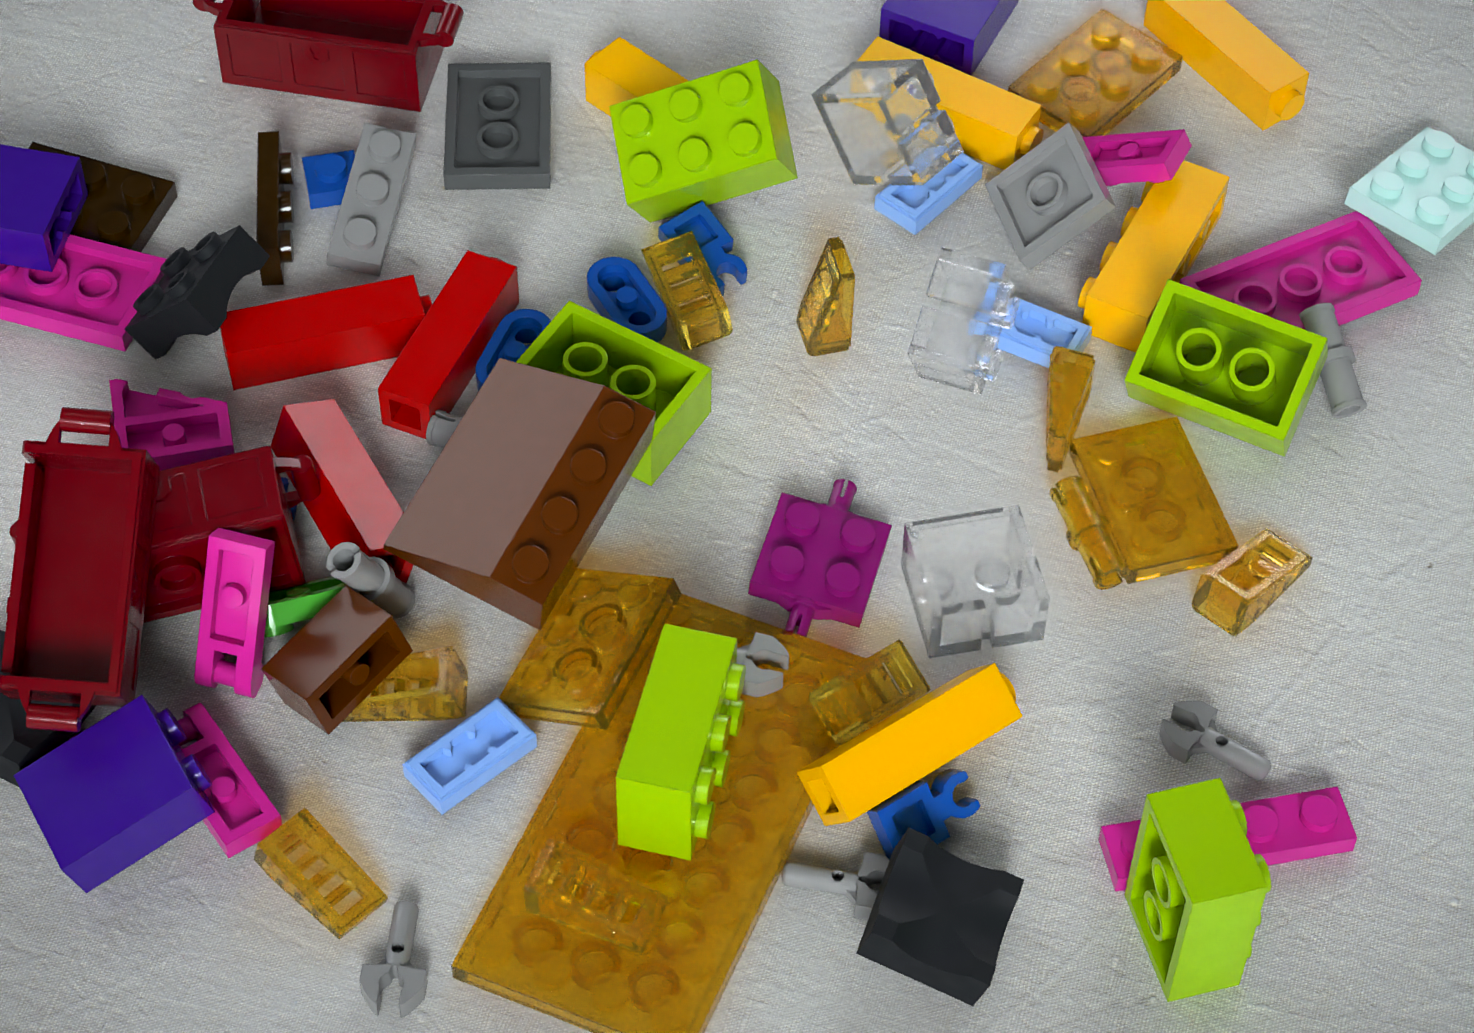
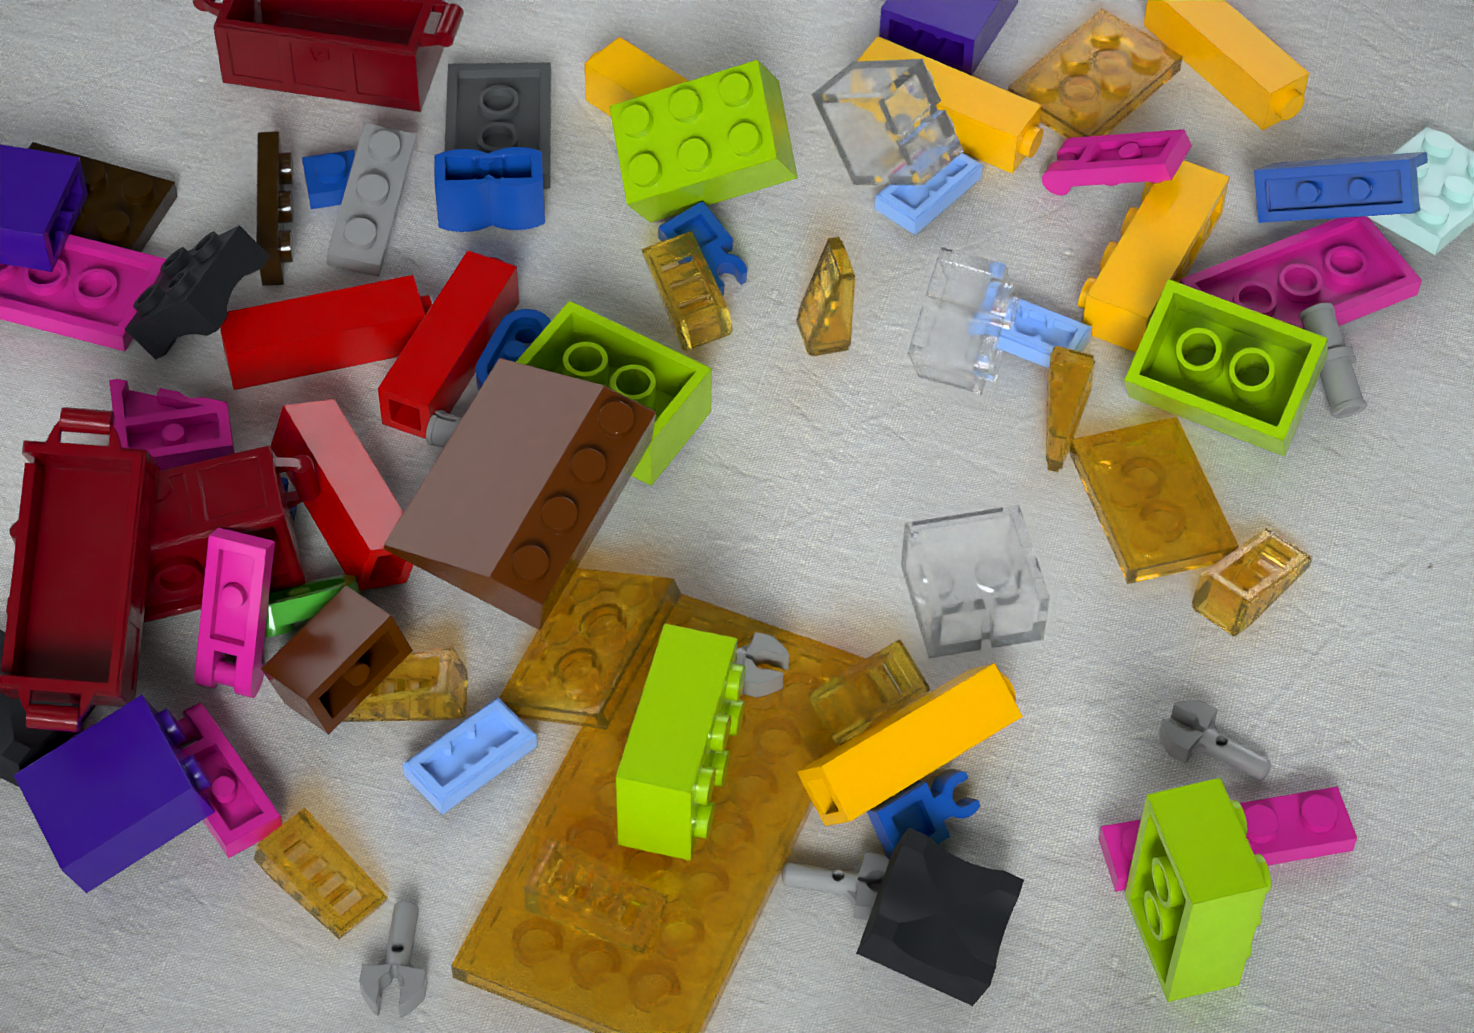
(371, 579): light grey pin -> none
(489, 189): none -> blue brick
(633, 304): blue plate -> none
(820, 559): magenta plate -> none
(1050, 196): light grey plate -> none
(1089, 532): clear yellow pin -> none
(1338, 187): none -> blue panel

